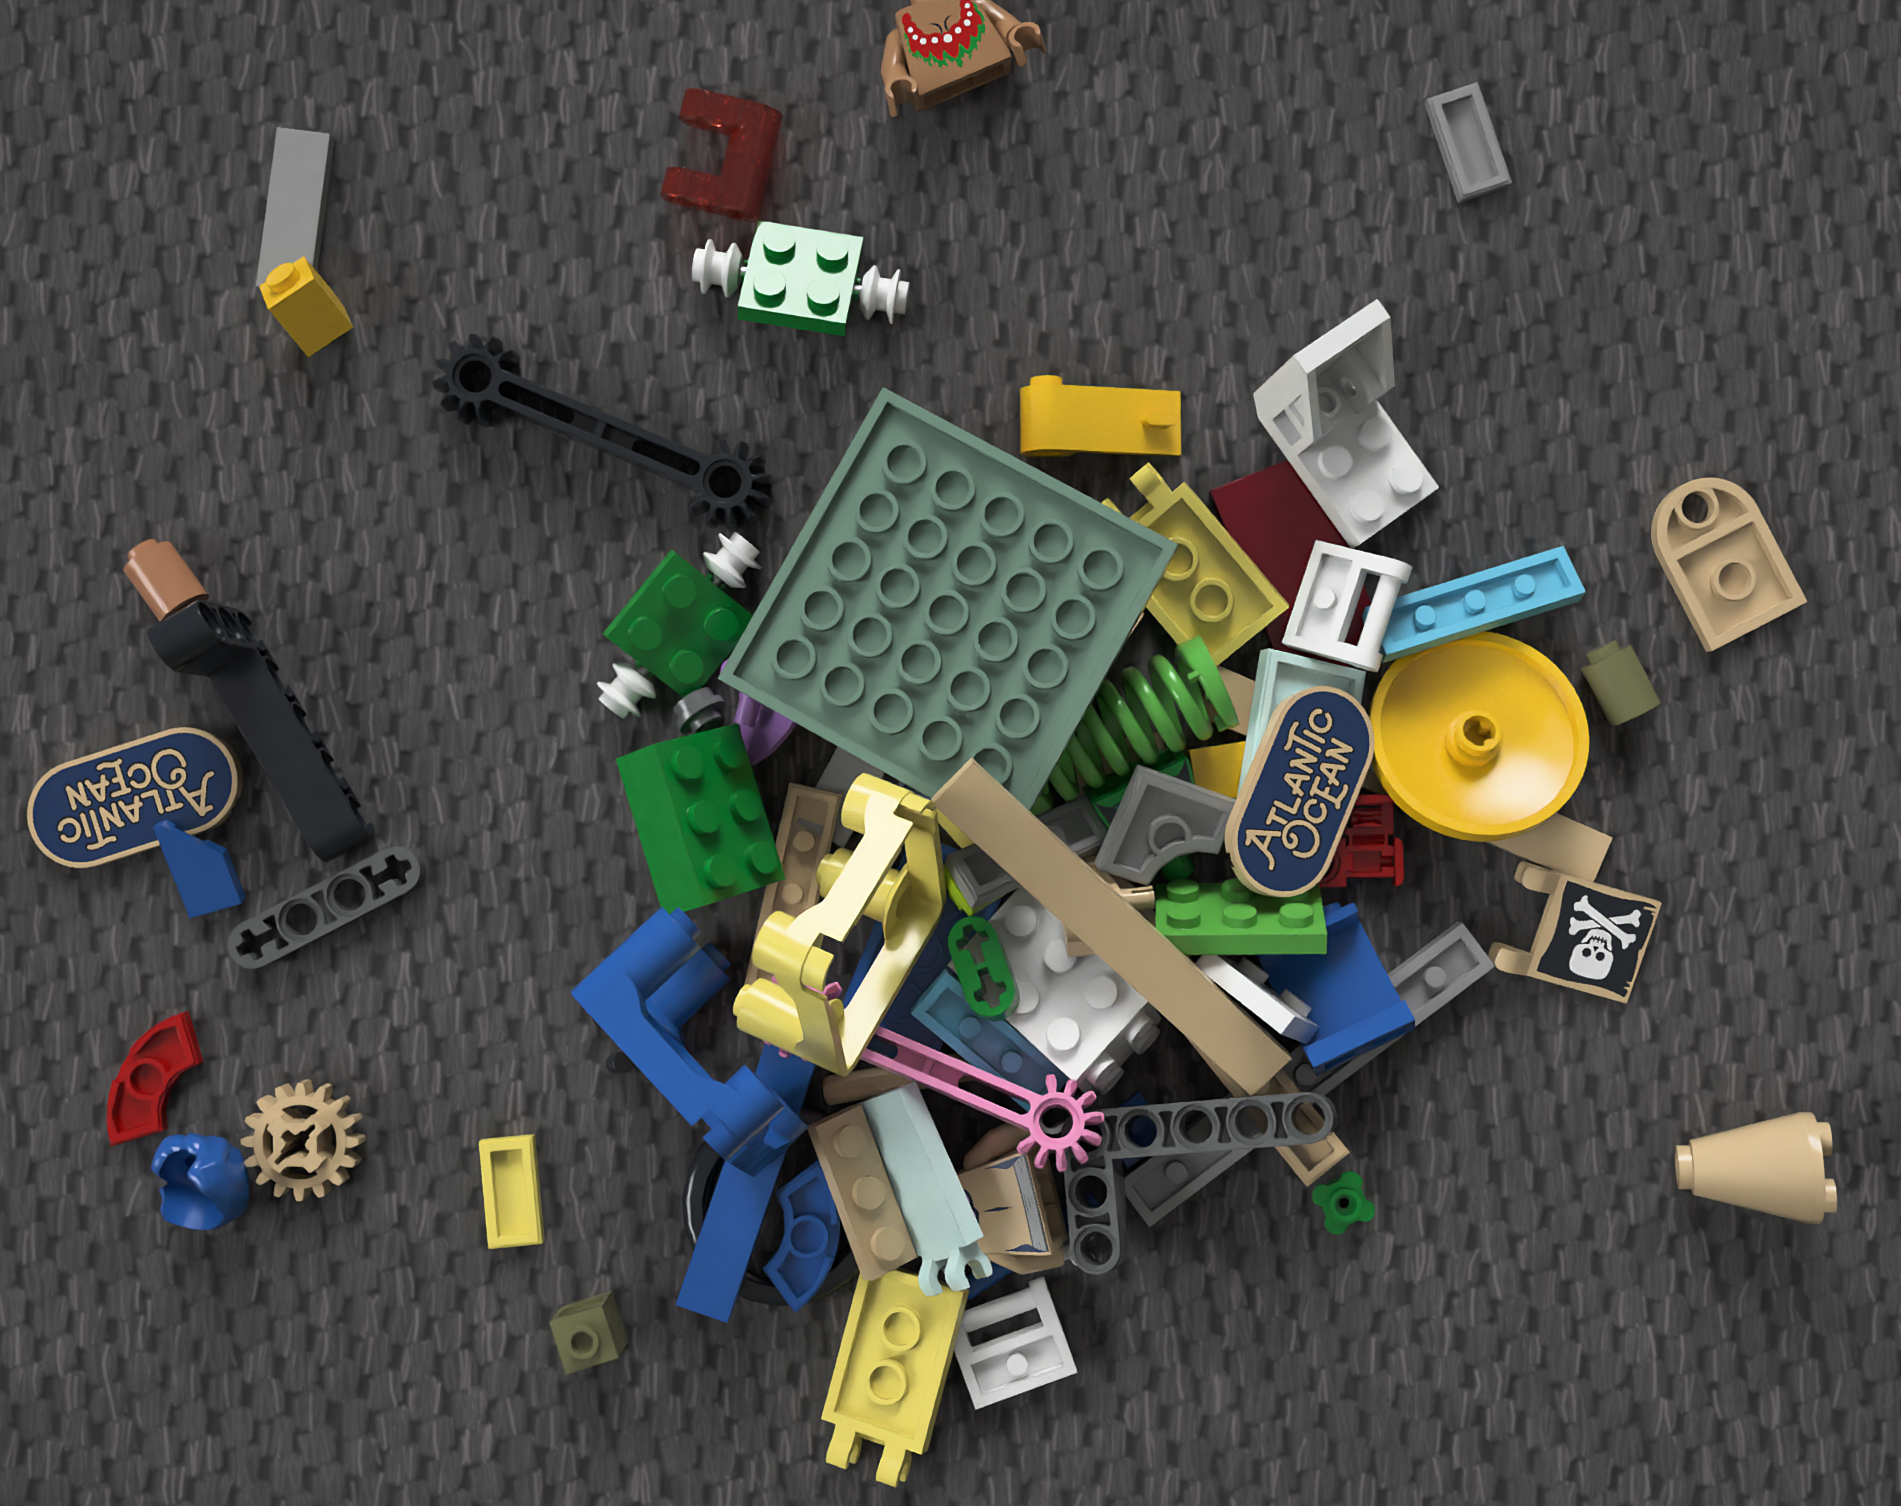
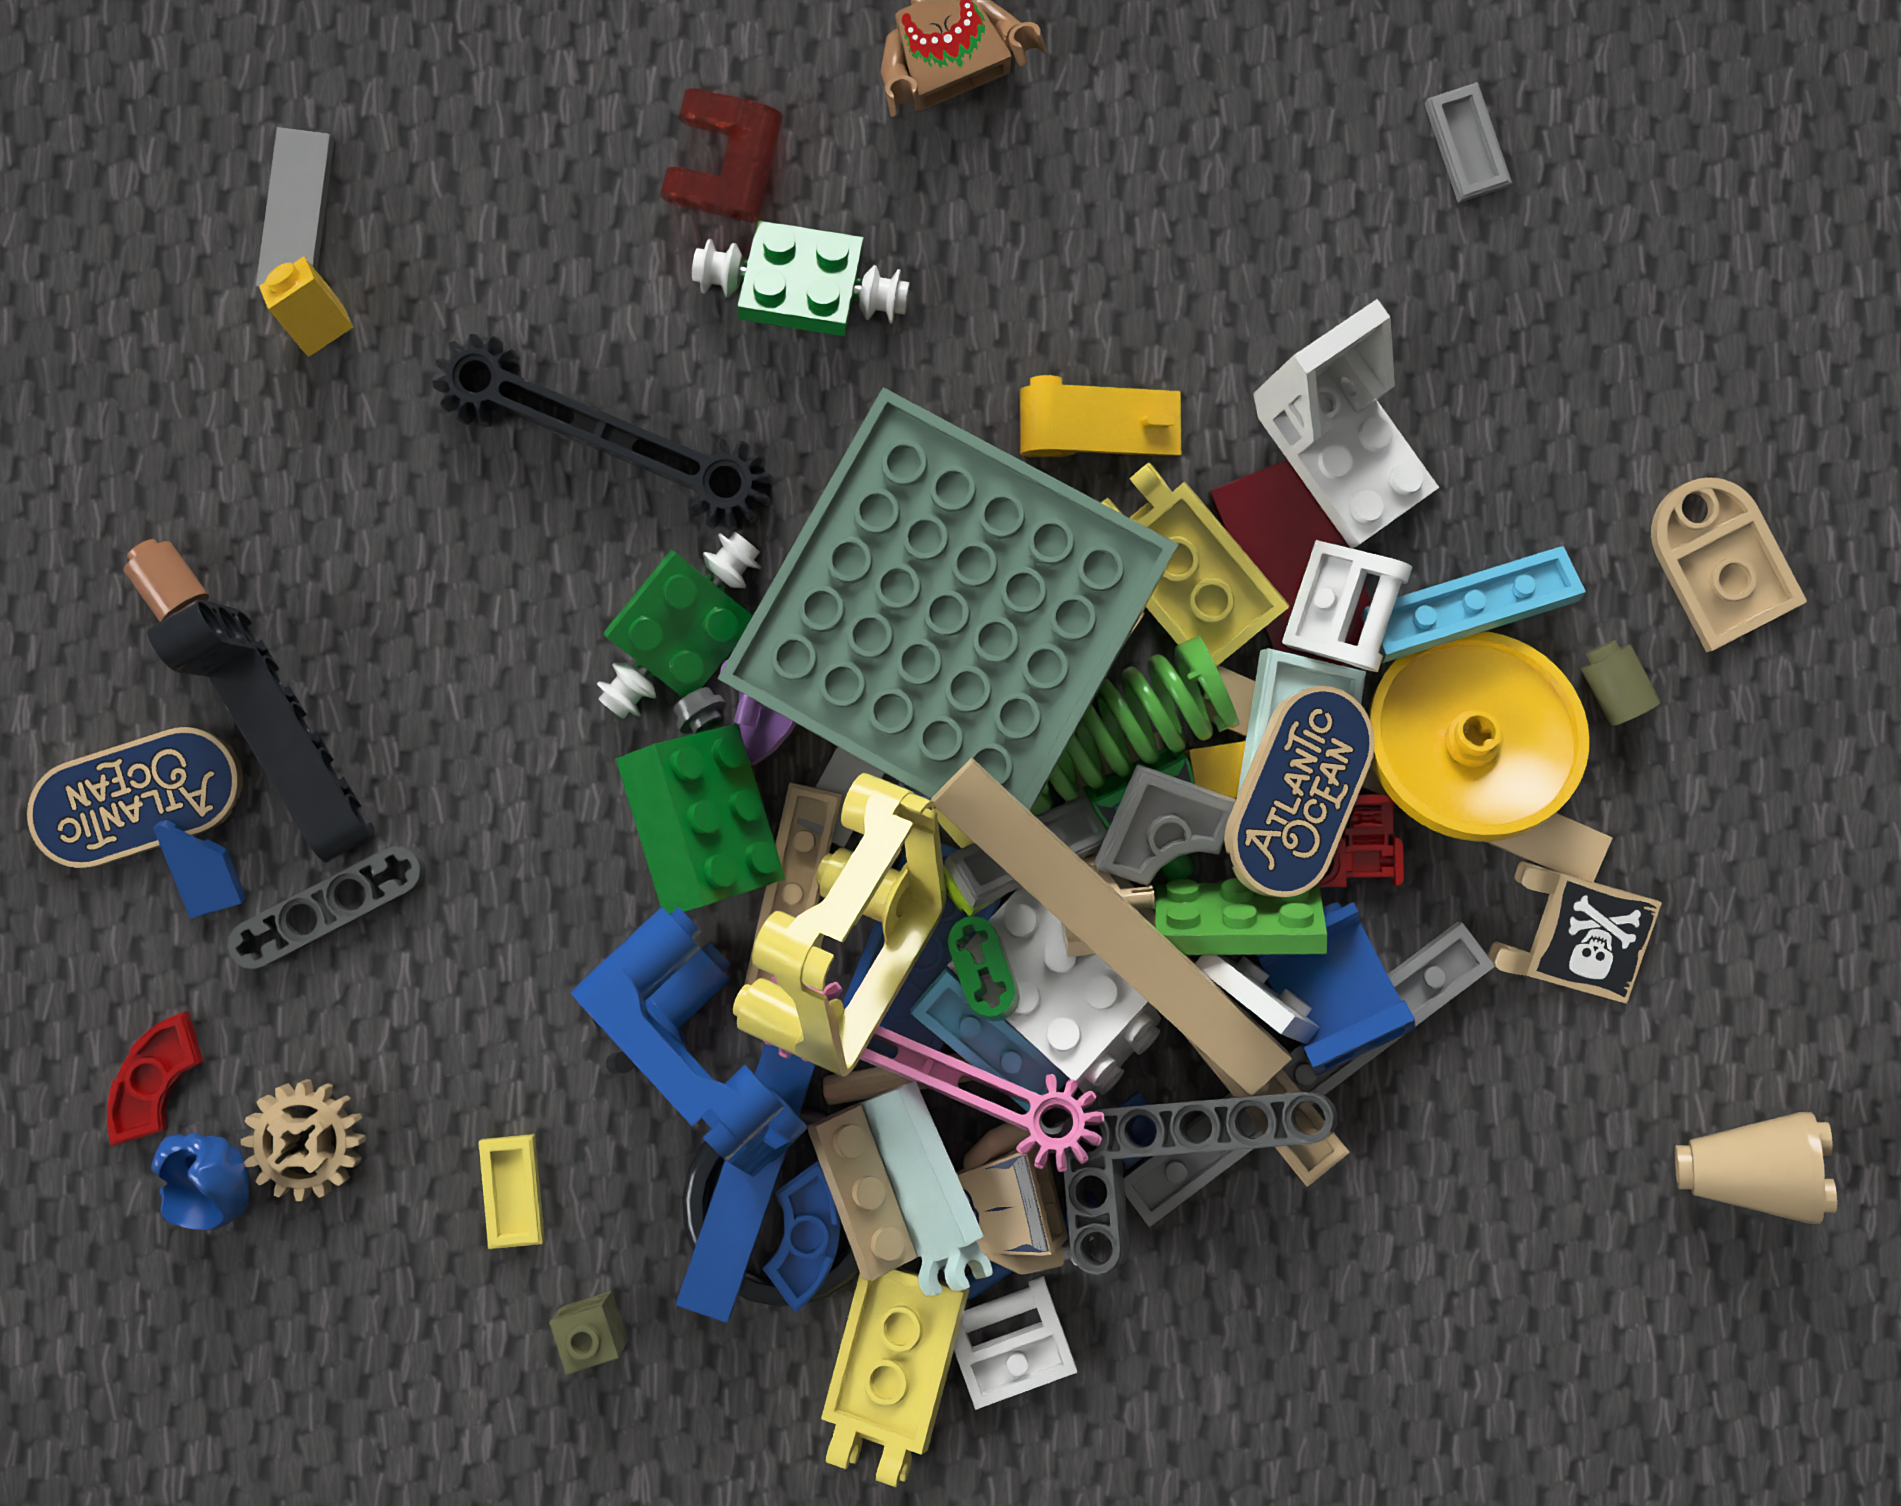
(1328, 1197): green plate -> none

